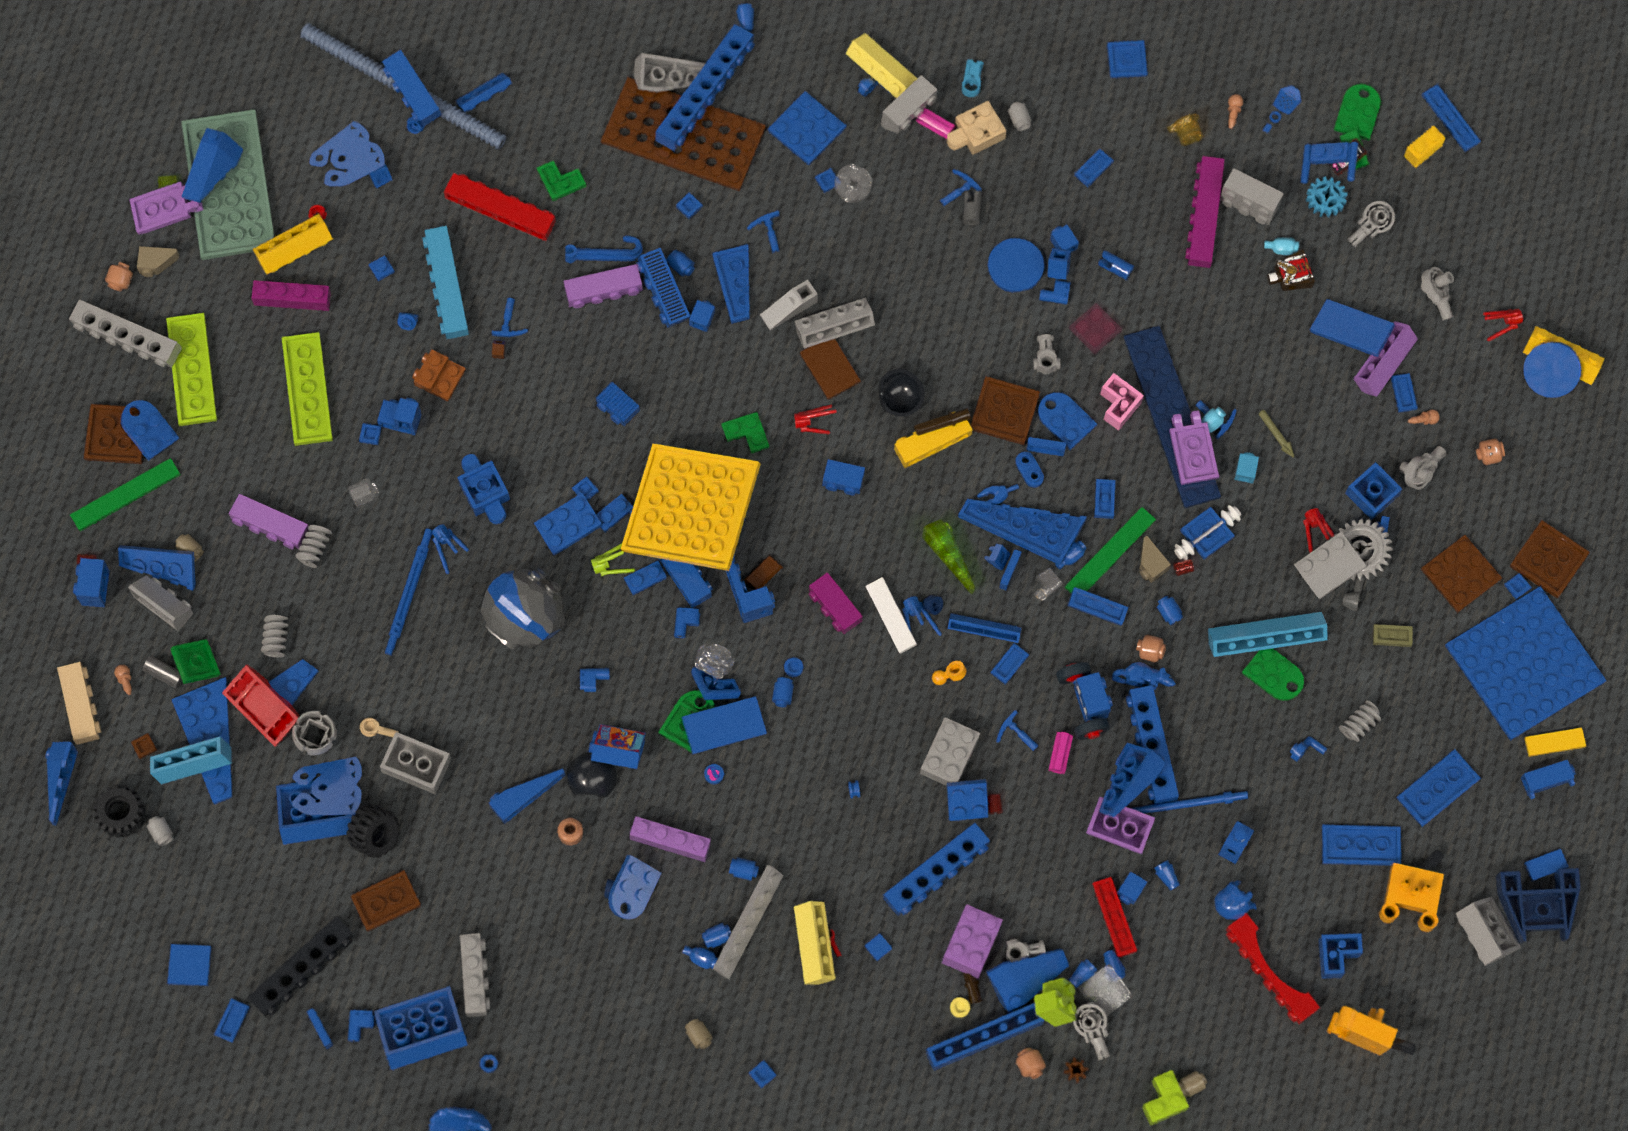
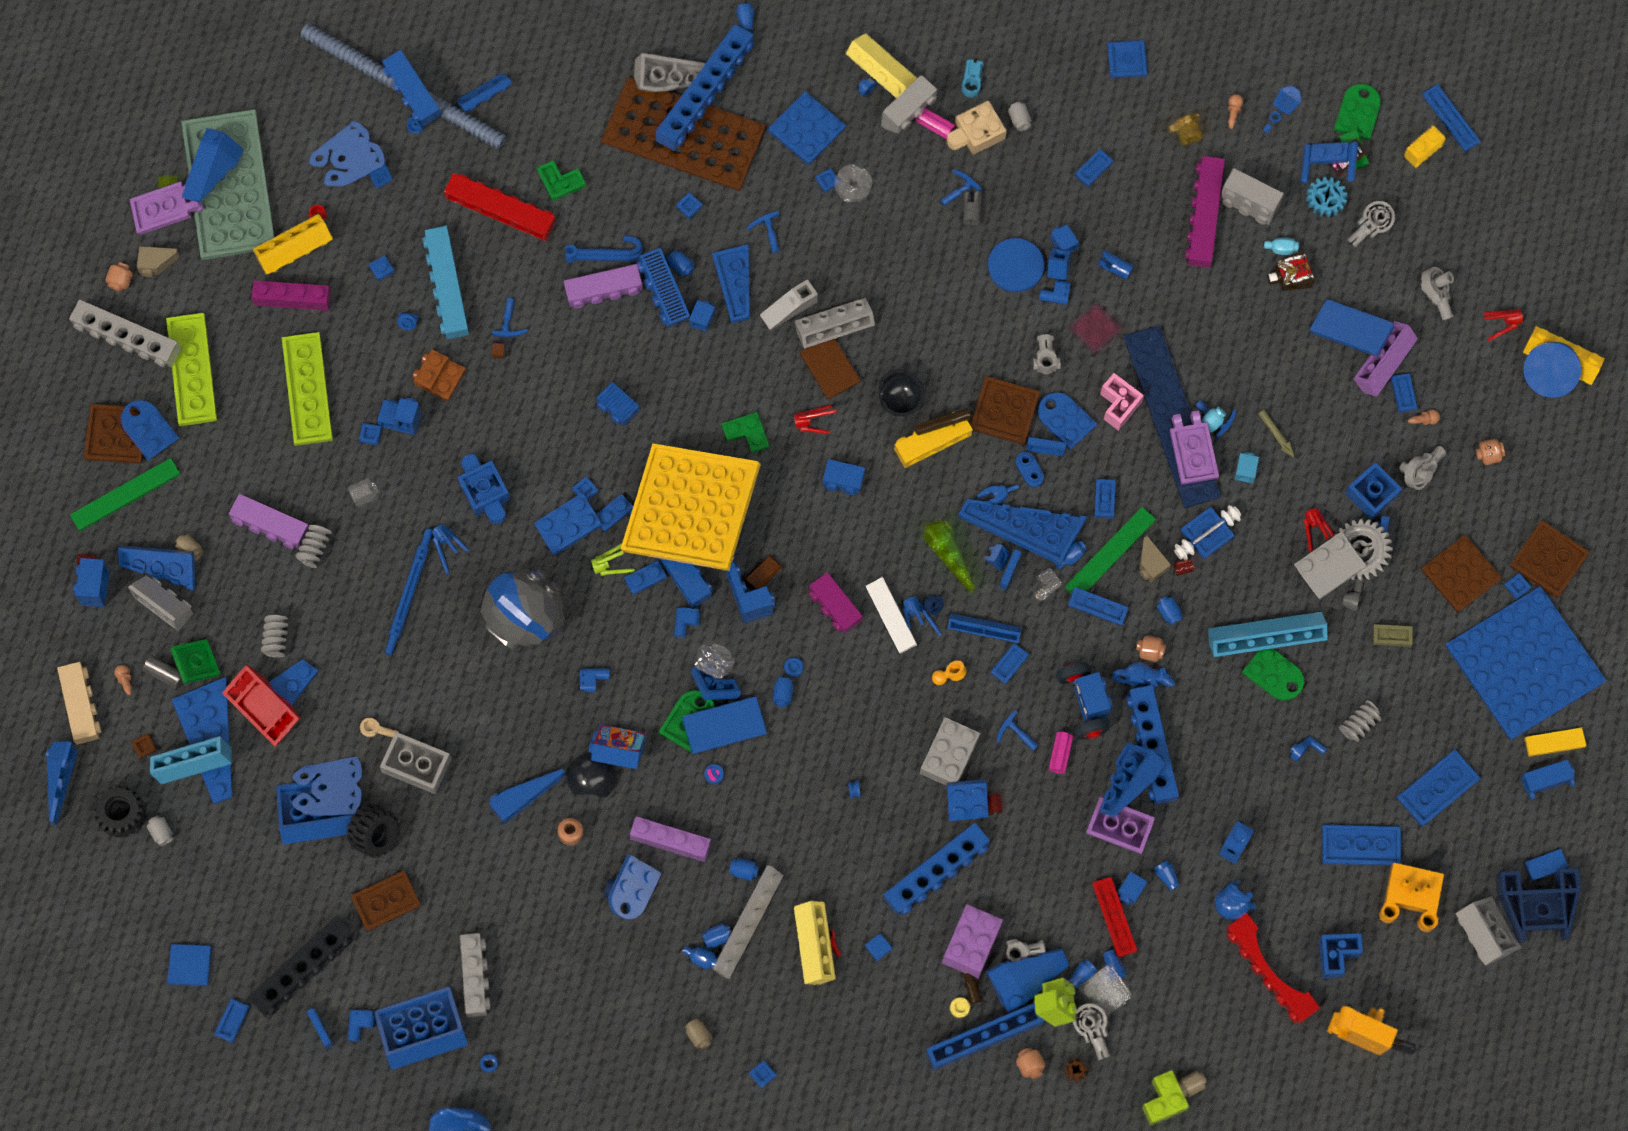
(320, 721): light grey piece -> none
(1227, 797): blue bar -> none

